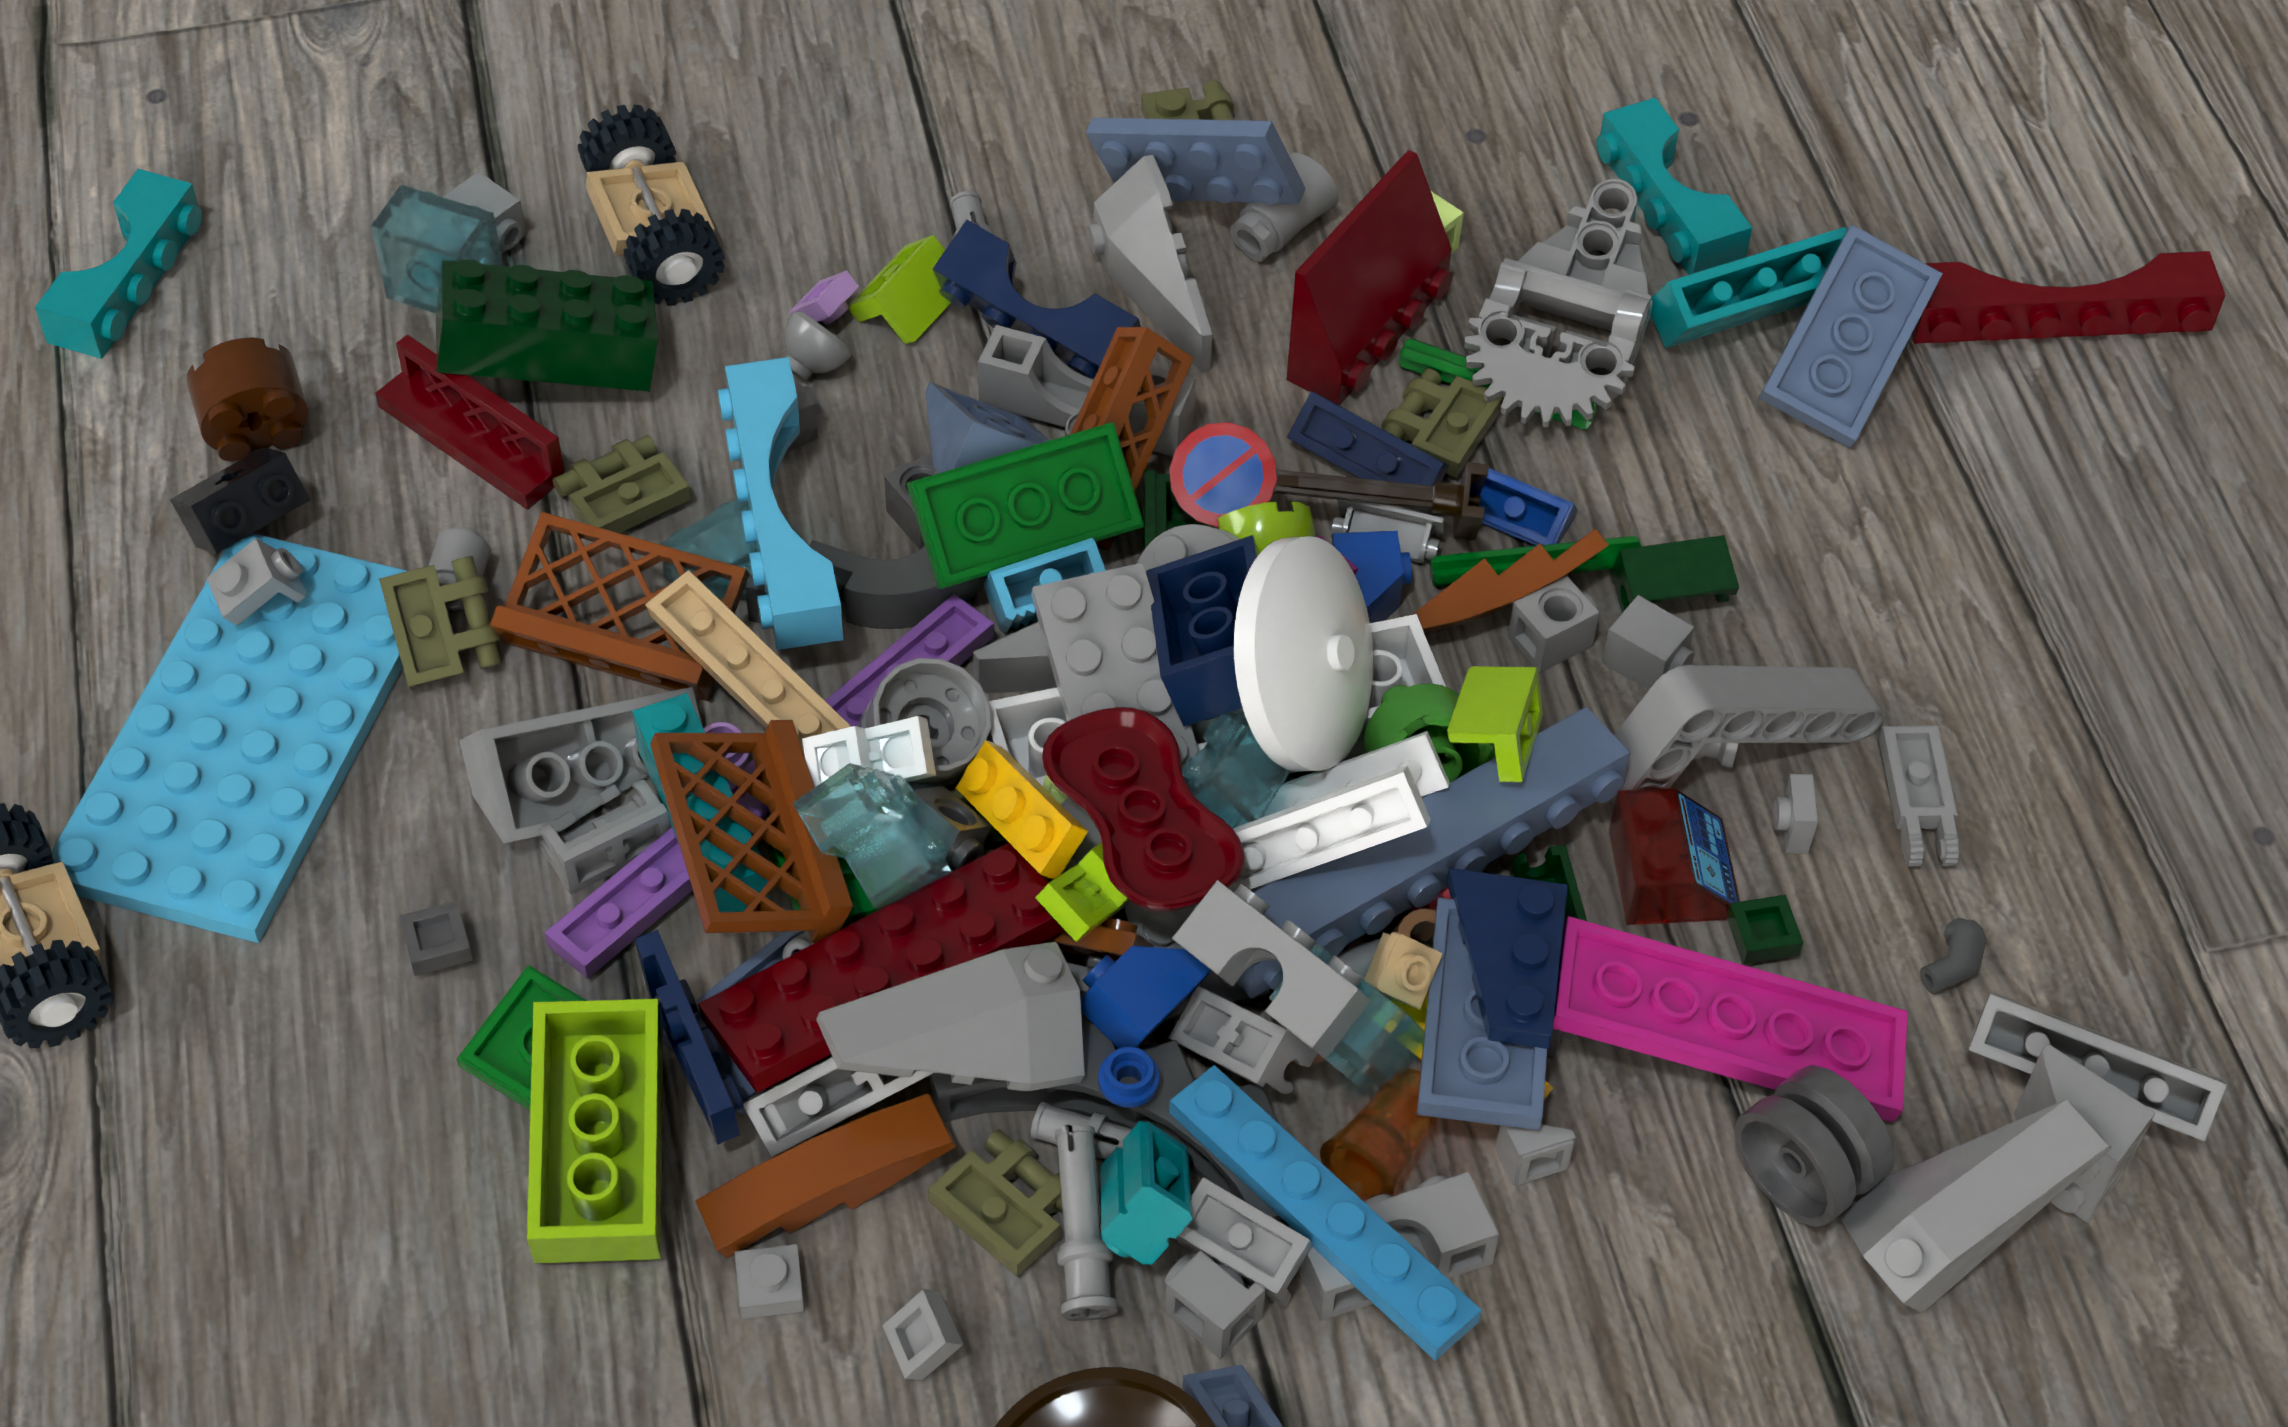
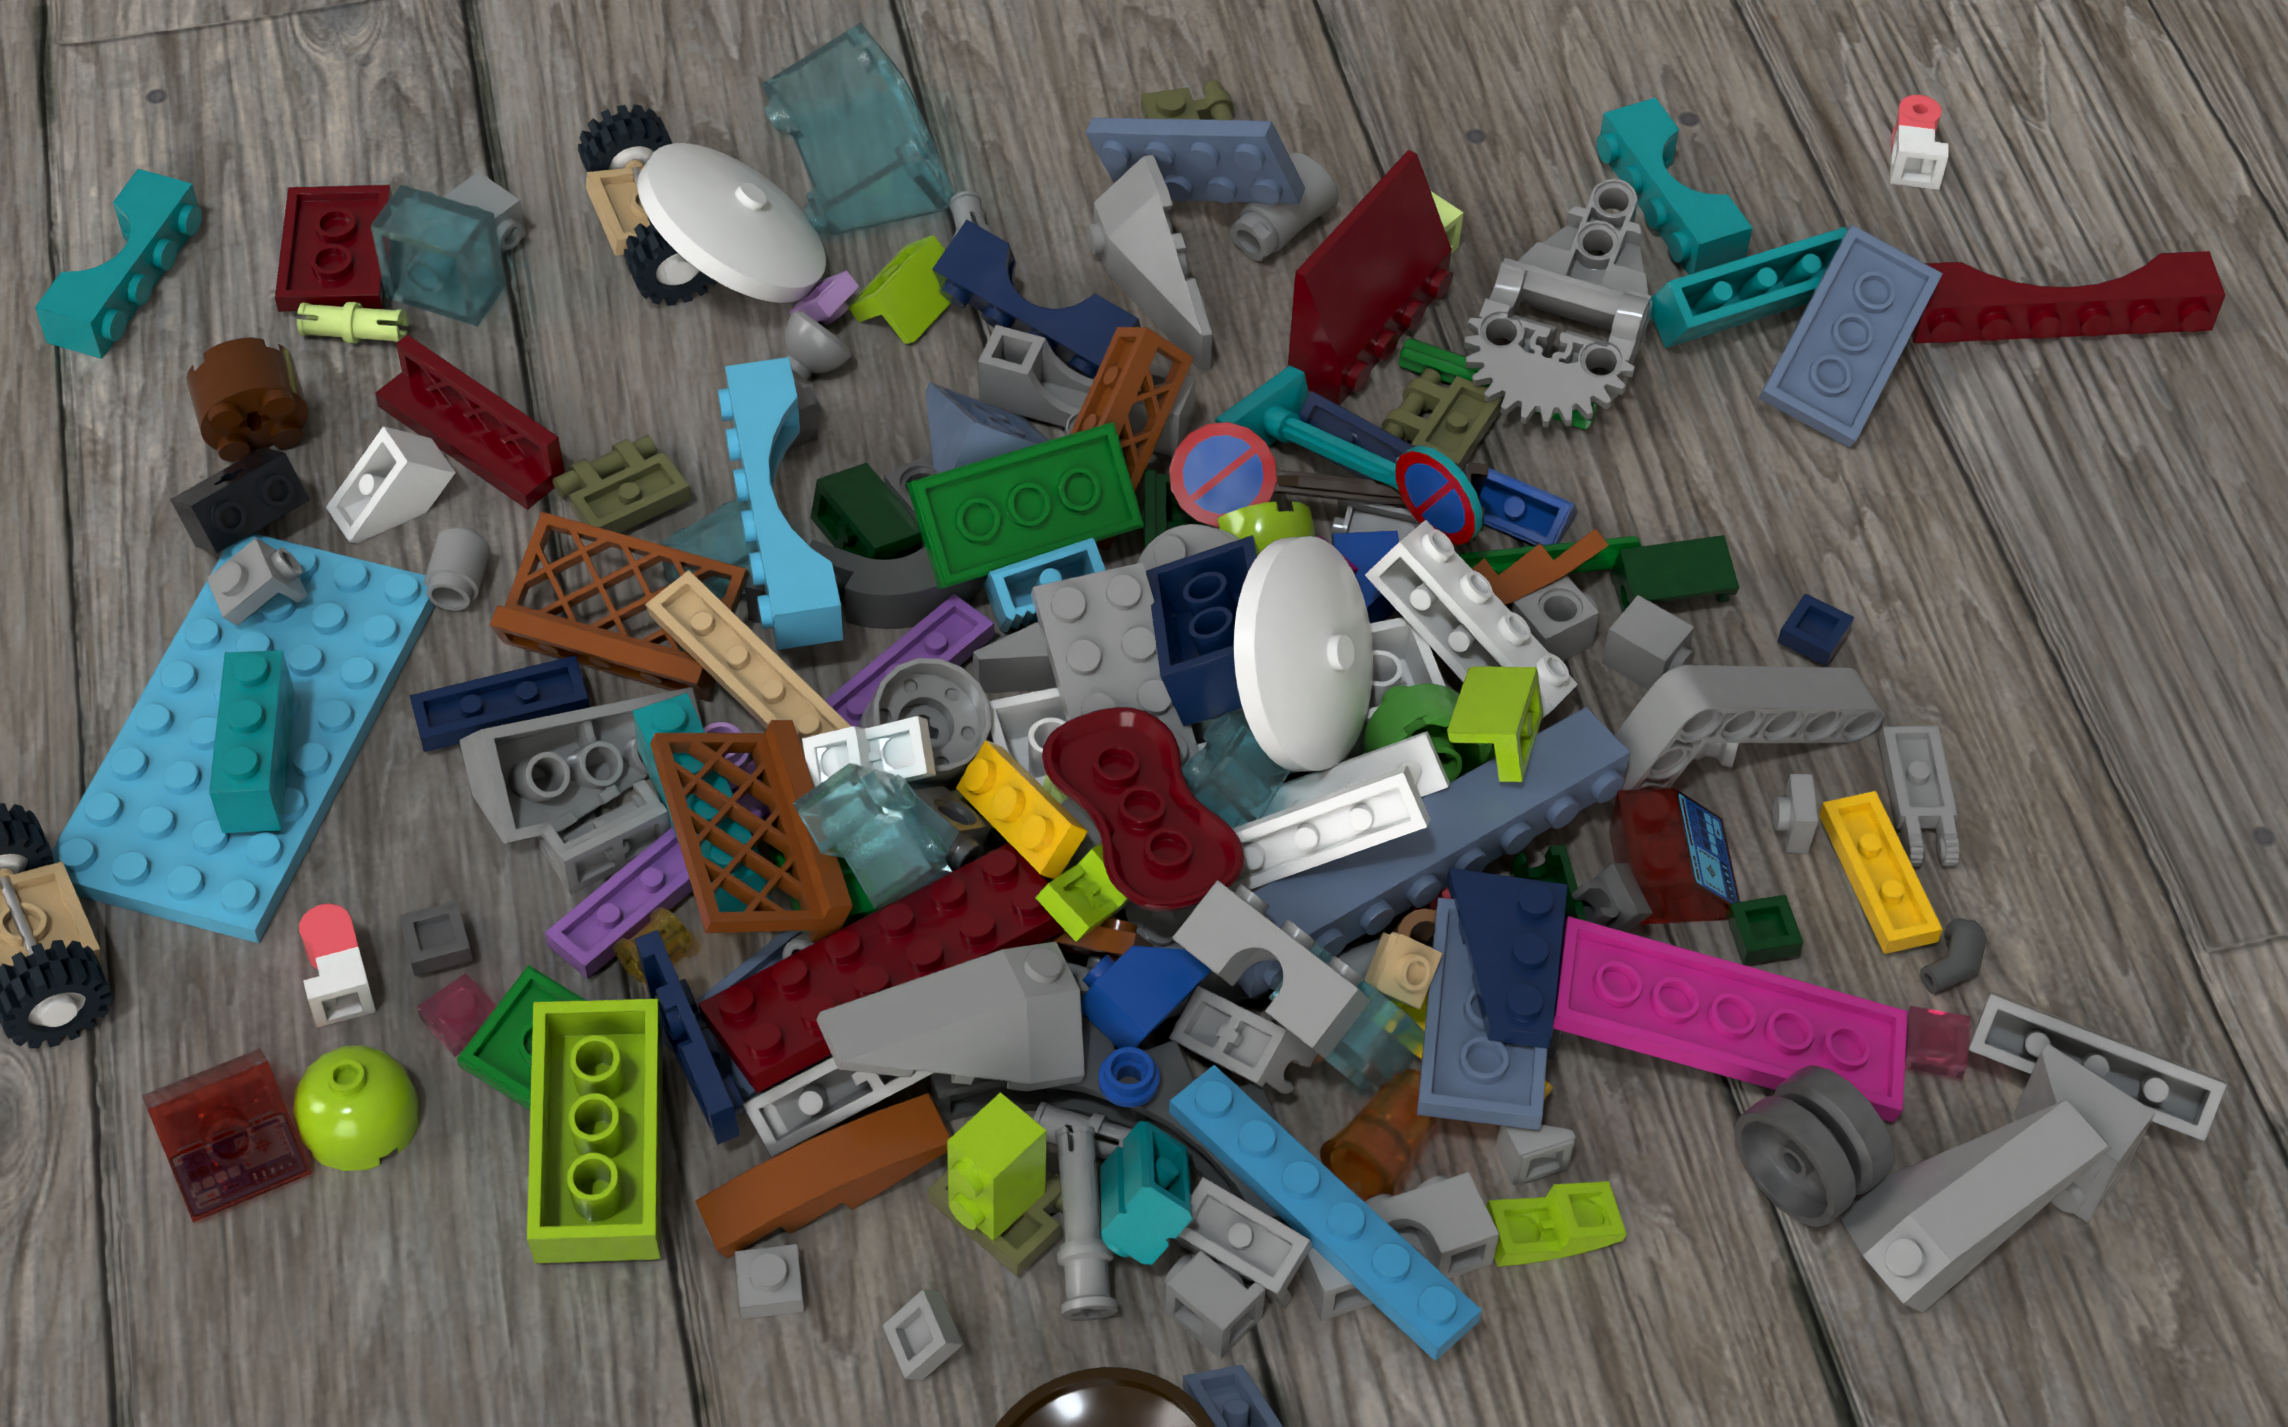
(227, 1134): none -> clear red slope
(252, 741): none -> teal brick
(330, 247): none -> dark red plate
(333, 950): none -> white leg
(352, 322): none -> yellowish green pin
(355, 1107): none -> lime cylinder
(390, 485): none -> white slope
(423, 625): olive plate -> none
(456, 1013): none -> clear pink plate
(498, 700): none -> dark blue plate
(545, 325): dark green brick -> none
(672, 932): none -> clear yellow bush
(731, 223): none -> white dish
(858, 137): none -> clear light blue windscreen
(863, 515): none -> dark green hinge
(996, 1167): none -> lime brick
(1426, 478): none -> teal piece
(1461, 613): none -> white brick
(1560, 1225): none -> lime slope
(1614, 899): none -> flat silver tile
(1815, 629): none -> dark blue plate
(1880, 872): none -> yellow plate
(1914, 153): none -> white leg
(1937, 1042): none -> clear pink plate

